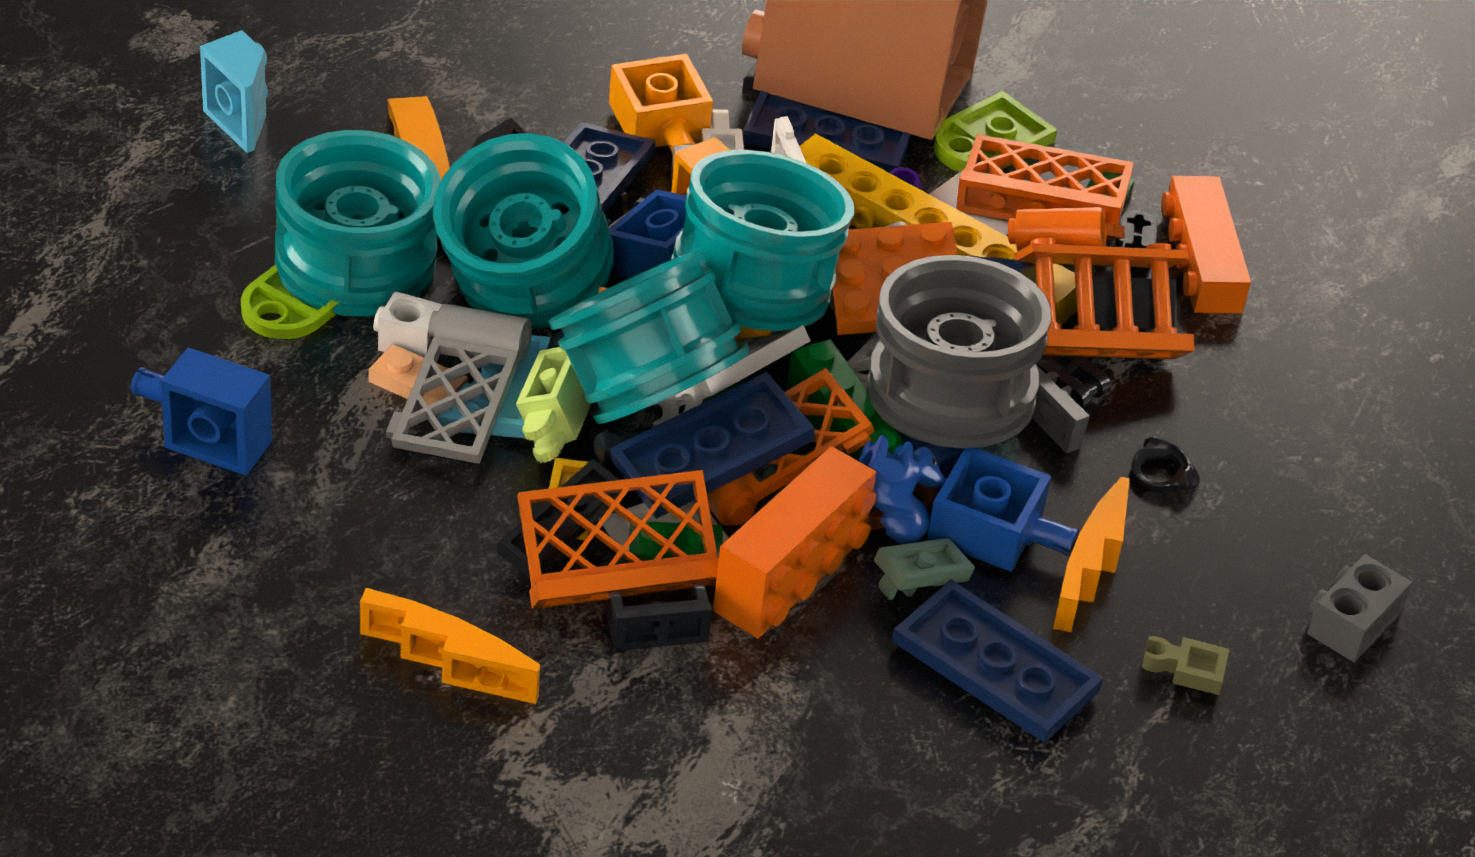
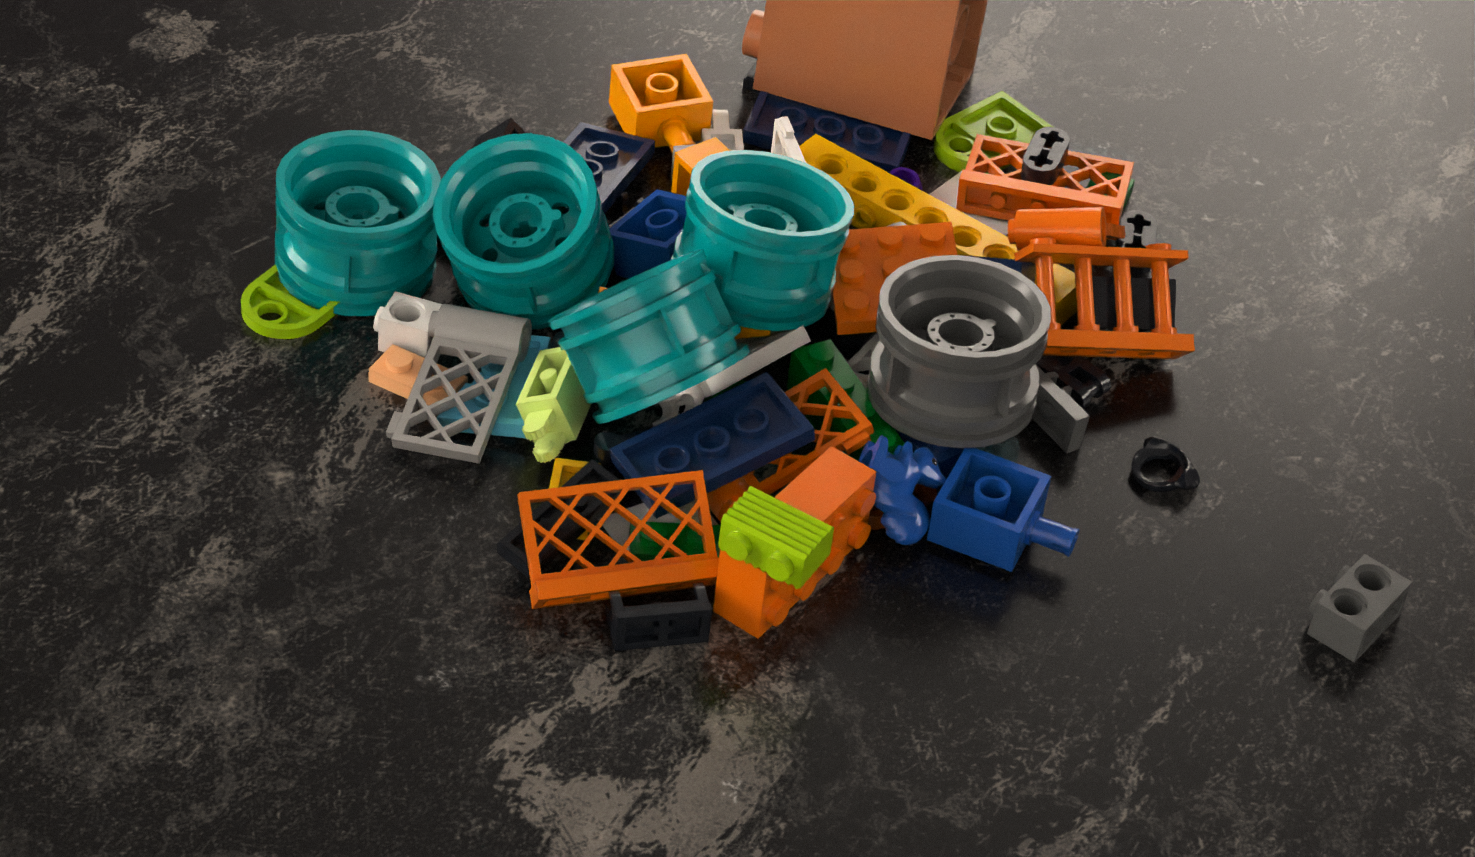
(212, 409): blue brick -> none
(235, 86): medium azure slope -> none
(417, 124): light orange slope -> none
(463, 651): light orange slope -> none
(775, 537): none -> lime brick
(921, 566): sand green plate -> none
(997, 660): dark blue plate -> none
(1039, 154): none -> black beam
(1094, 551): light orange slope -> none
(1193, 663): olive plate -> none
(1203, 225): brick -> none

